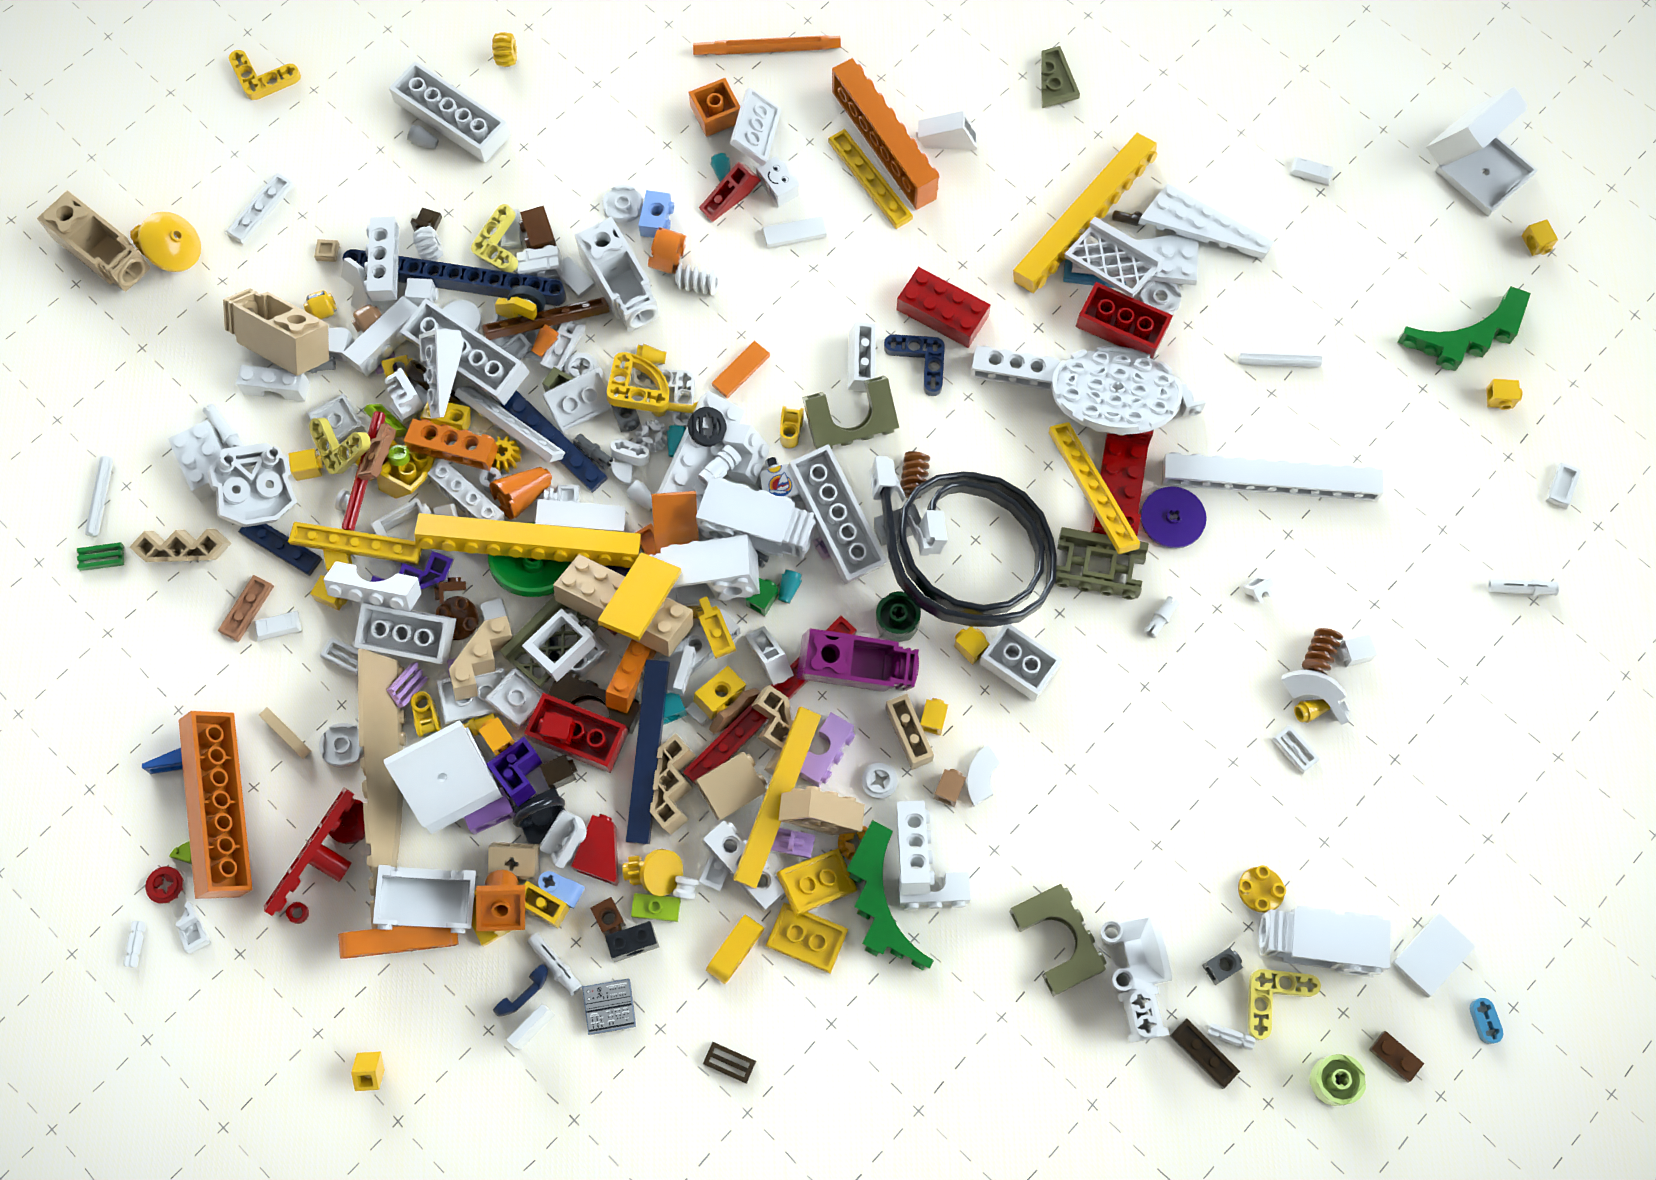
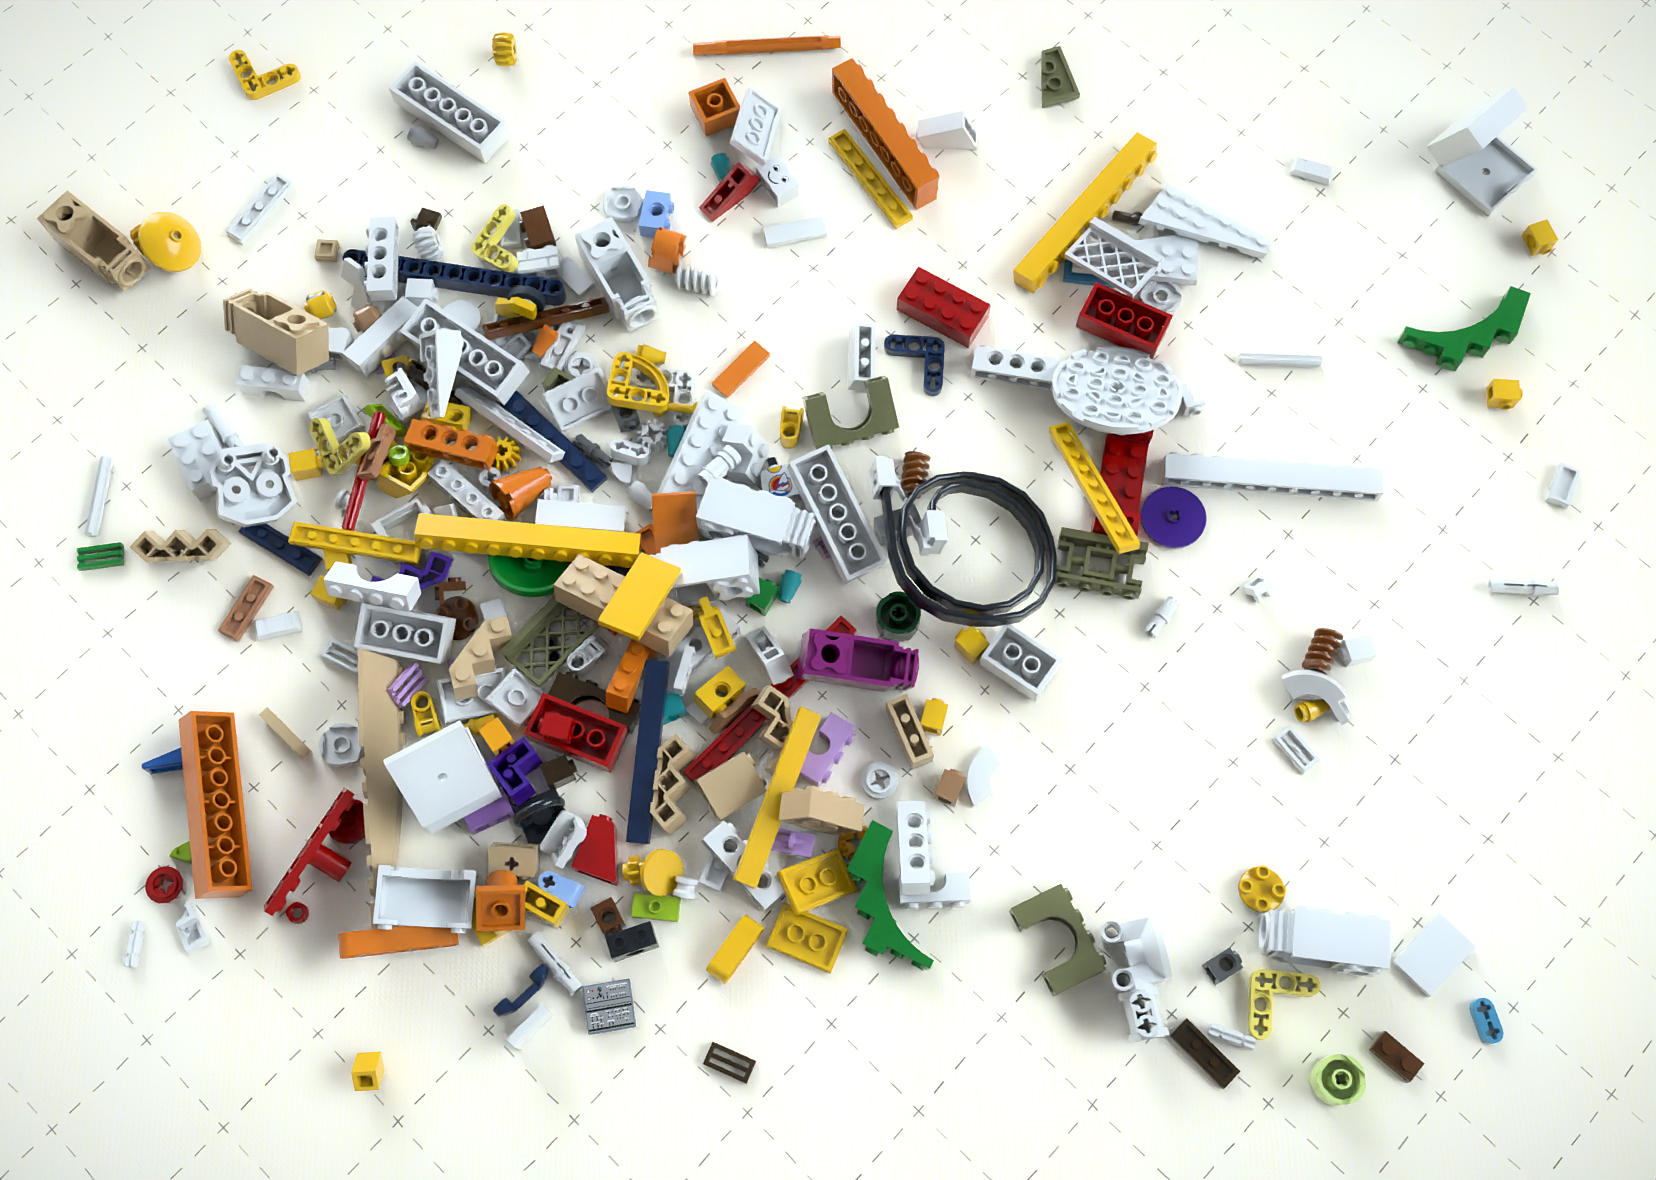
(572, 656): white window -> none
(699, 437): black piece -> none

